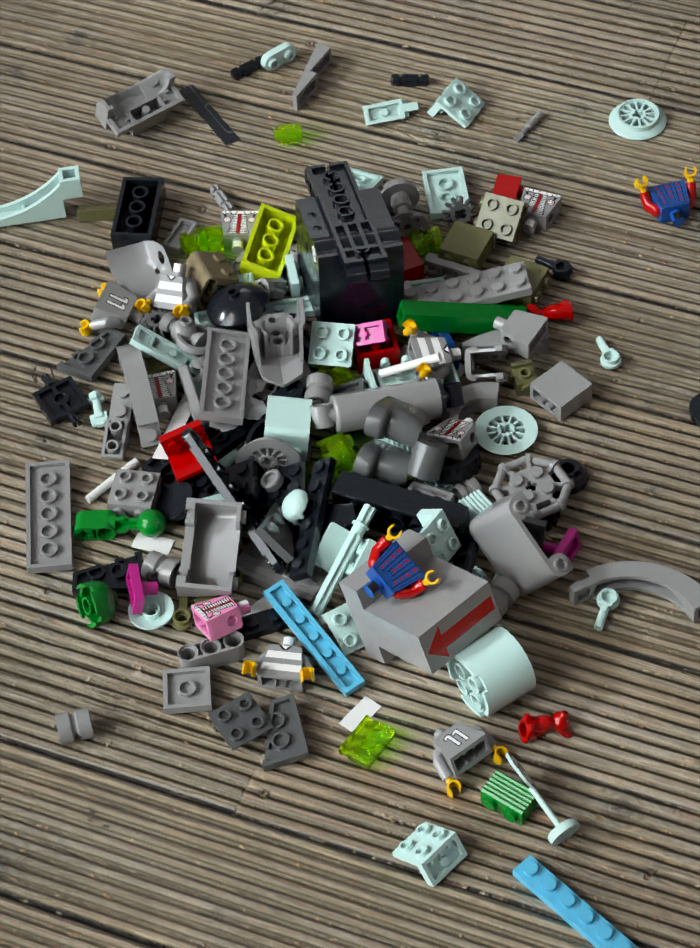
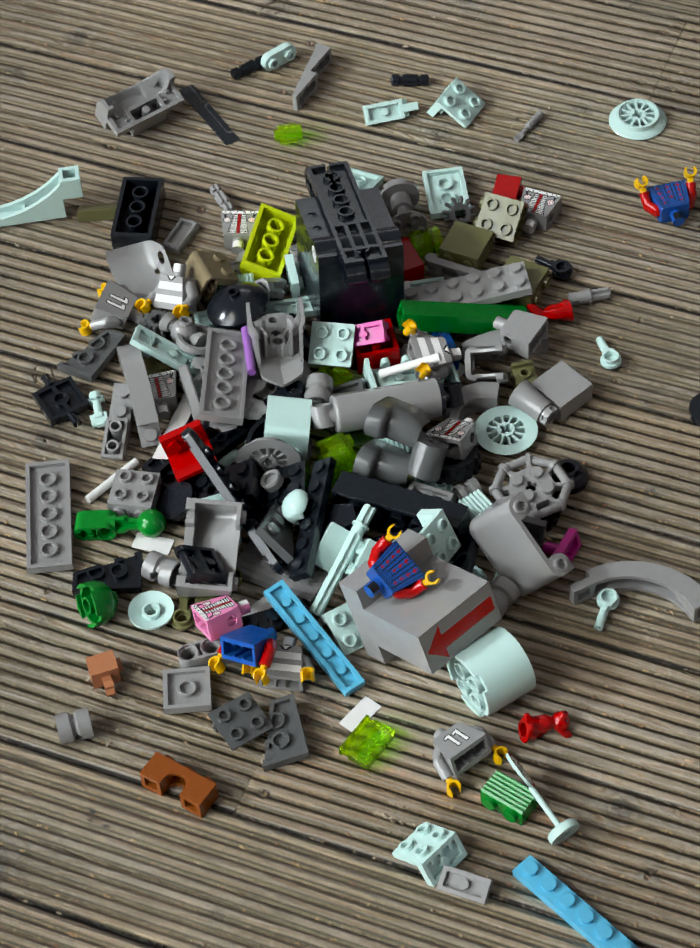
(104, 671): none -> nougat brick
(138, 589): dark pink tile -> none
(164, 772): none -> dark orange arch
(203, 239): clear neon green brick -> none
(207, 561): none -> black plate
(247, 646): none -> blue torso
(248, 350): none -> medium lavender bar
(464, 884): none -> light grey plate
(533, 403): none -> light grey plant
(589, 296): none -> light grey axle

